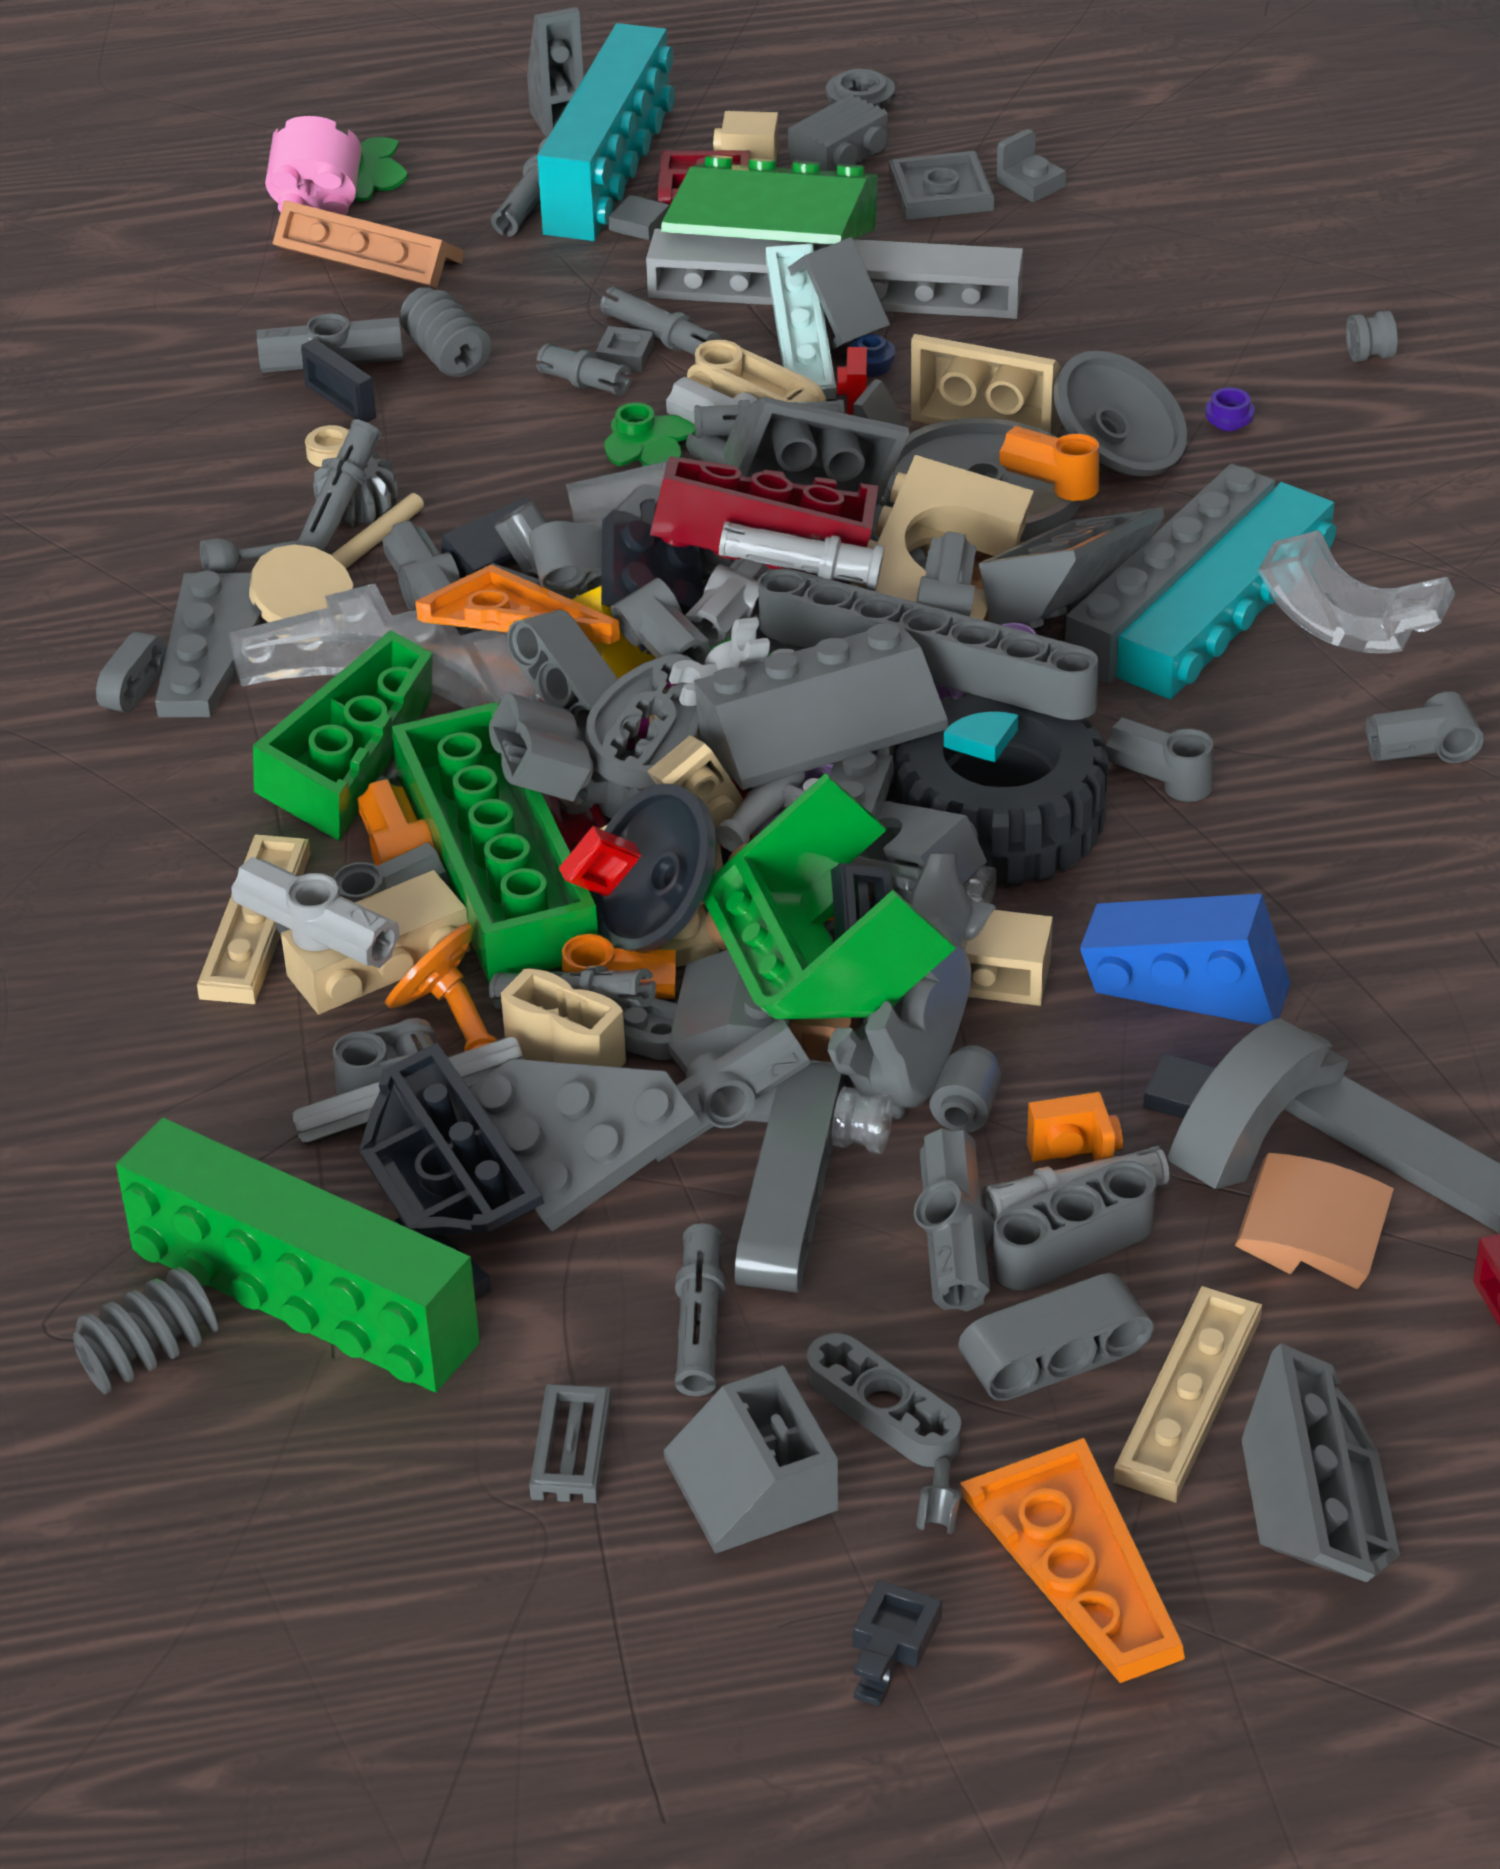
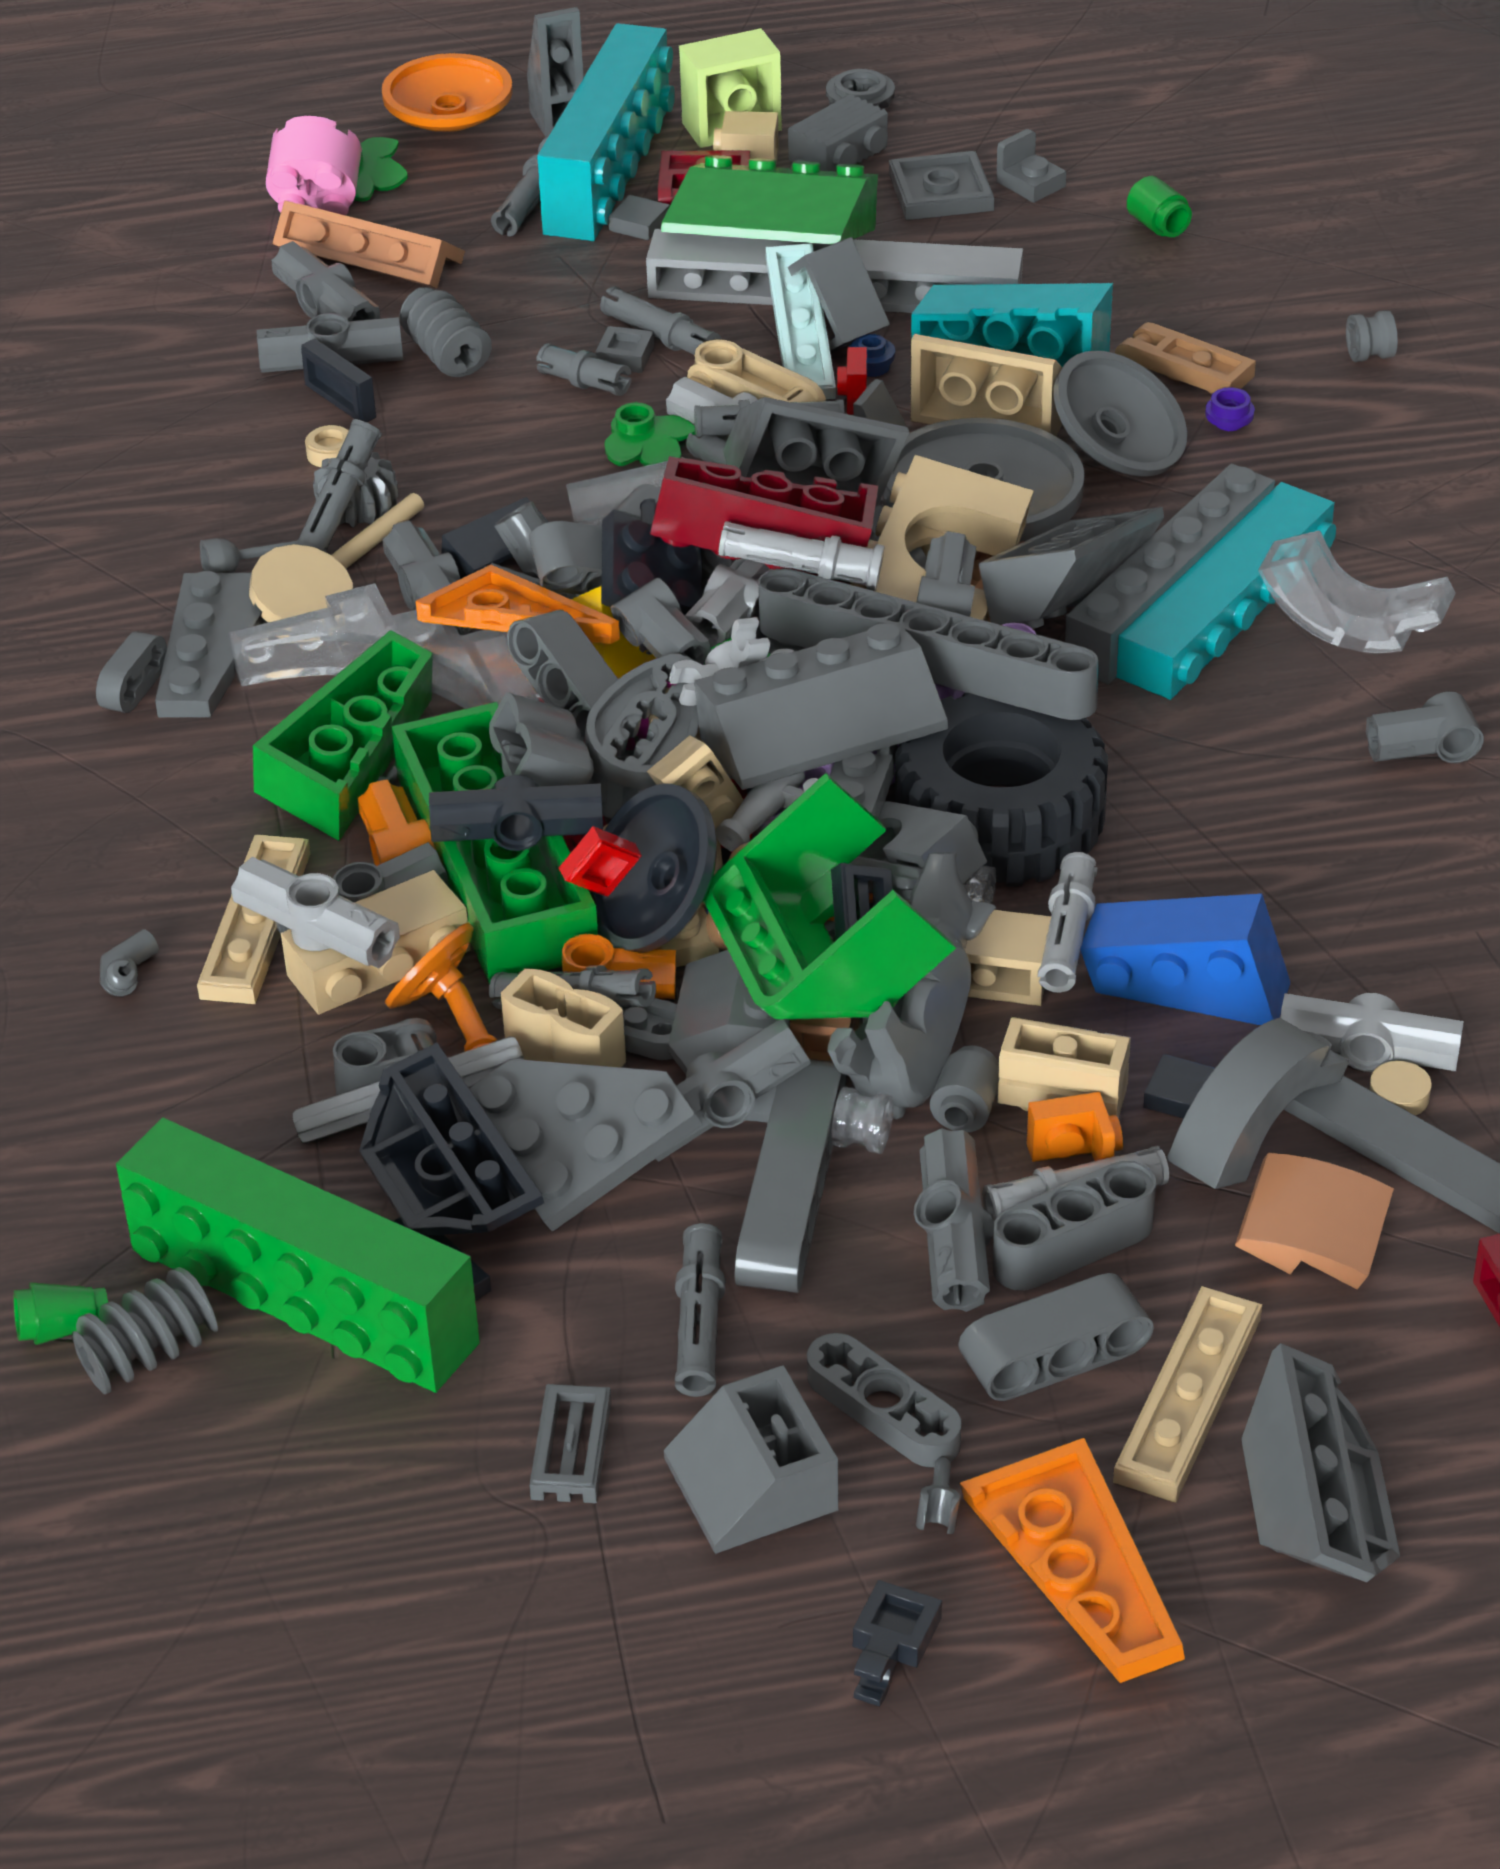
(52, 1310): none -> green cone
(120, 963): none -> dark grey arm
(320, 286): none -> dark grey piece
(447, 91): none -> orange dish
(515, 812): none -> black piece
(728, 75): none -> yellowish green brick
(982, 734): teal tile -> none
(1020, 318): none -> teal wedge
(1061, 1061): none -> tan brick
(1065, 462): orange piece -> none
(1070, 907): none -> light grey pin
(1159, 207): none -> green brick
(1176, 758): dark grey piece -> none
(1187, 358): none -> medium nougat plate
(1376, 1031): none -> light grey piece
(1403, 1085): none -> tan tile

